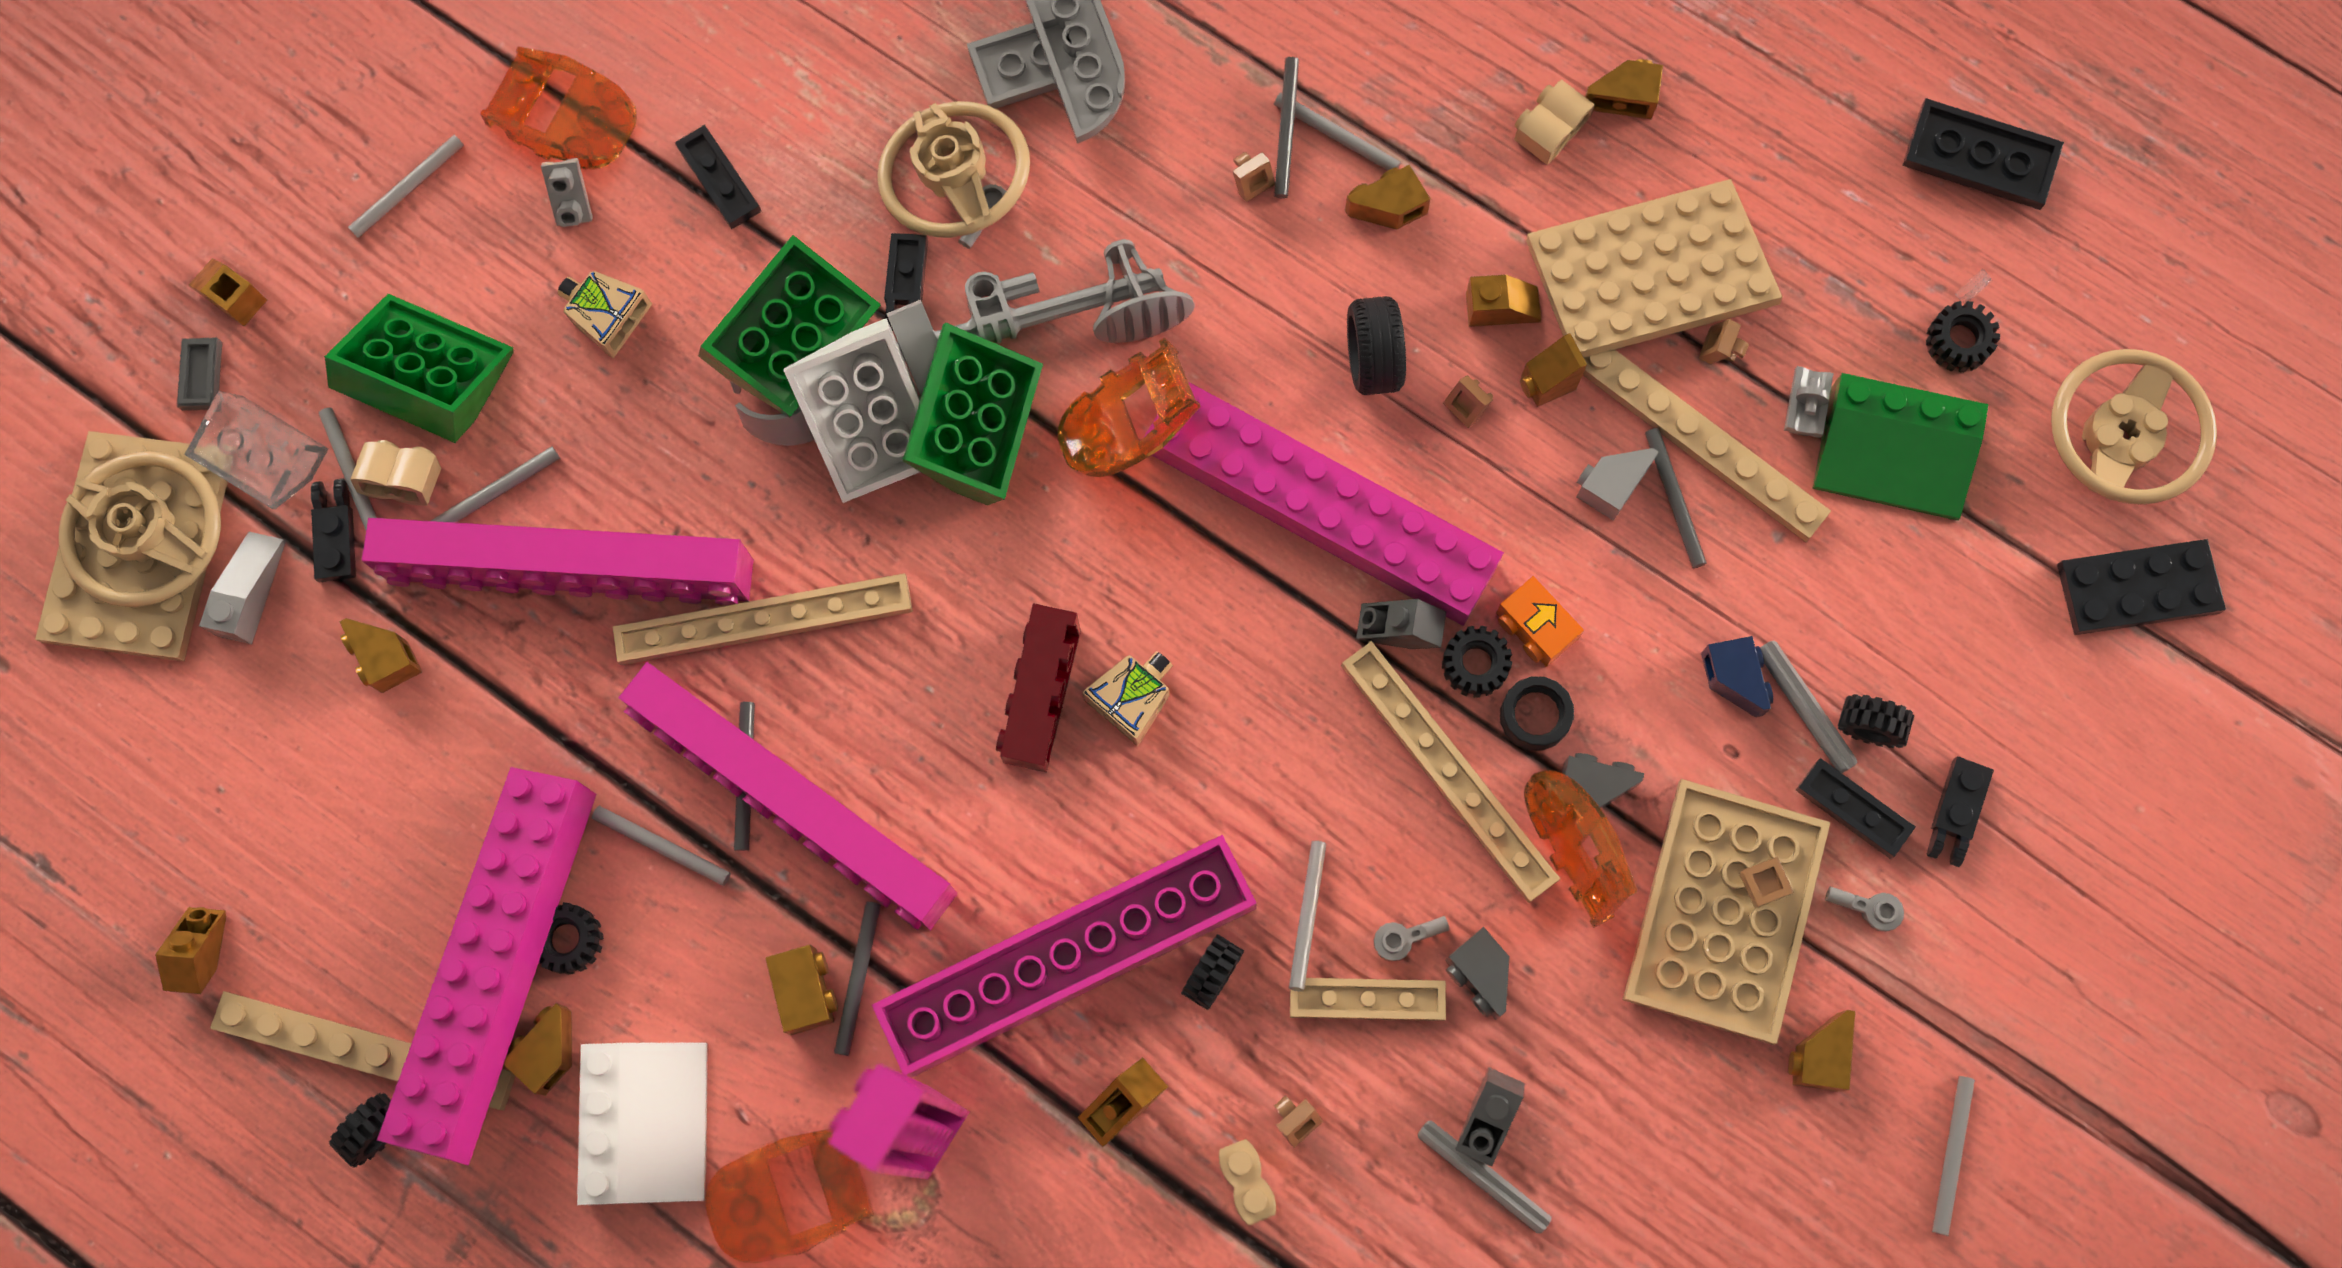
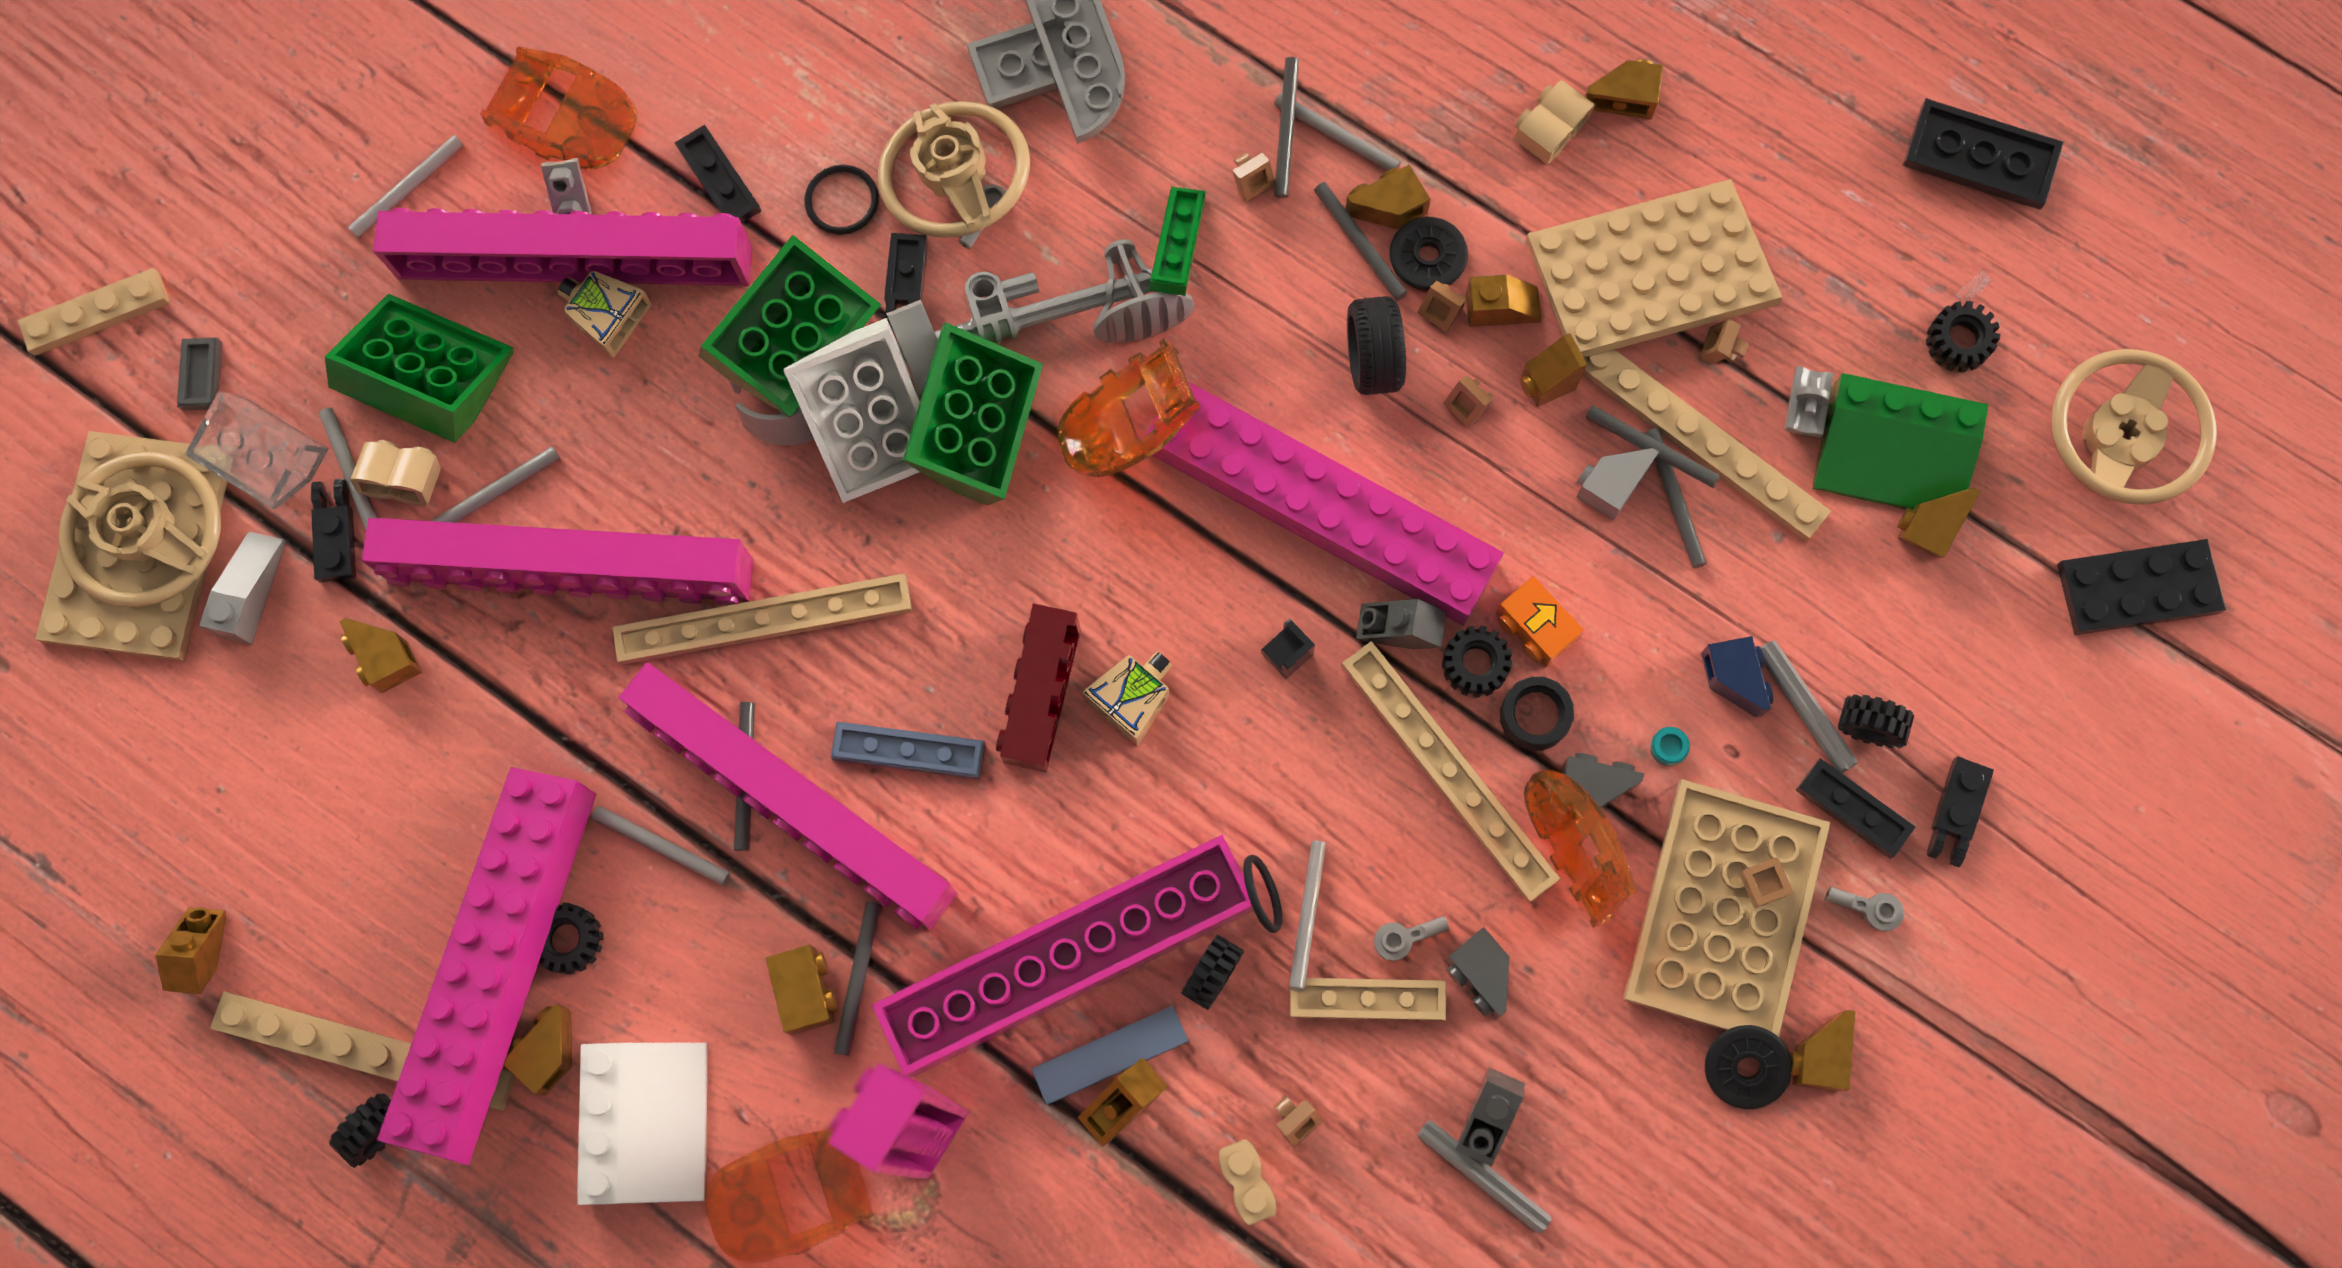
(93, 311): none -> tan plate
(228, 291): pearl gold slope -> none
(561, 246): none -> dark pink brick
(852, 228): none -> black tyre
(908, 750): none -> sand blue tile
(1109, 1055): none -> sand blue tile
(1177, 241): none -> green tile
(1253, 897): none -> black tyre
(1288, 649): none -> black panel
(1360, 241): none -> dark grey bar
(1434, 233): none -> black wheel
(1441, 306): none -> medium nougat tile
(1646, 442): none -> dark grey bar
(1669, 746): none -> teal tile
(1742, 1043): none -> black wheel
(1936, 522): none -> pearl gold slope
(1953, 1156): light grey bar -> none

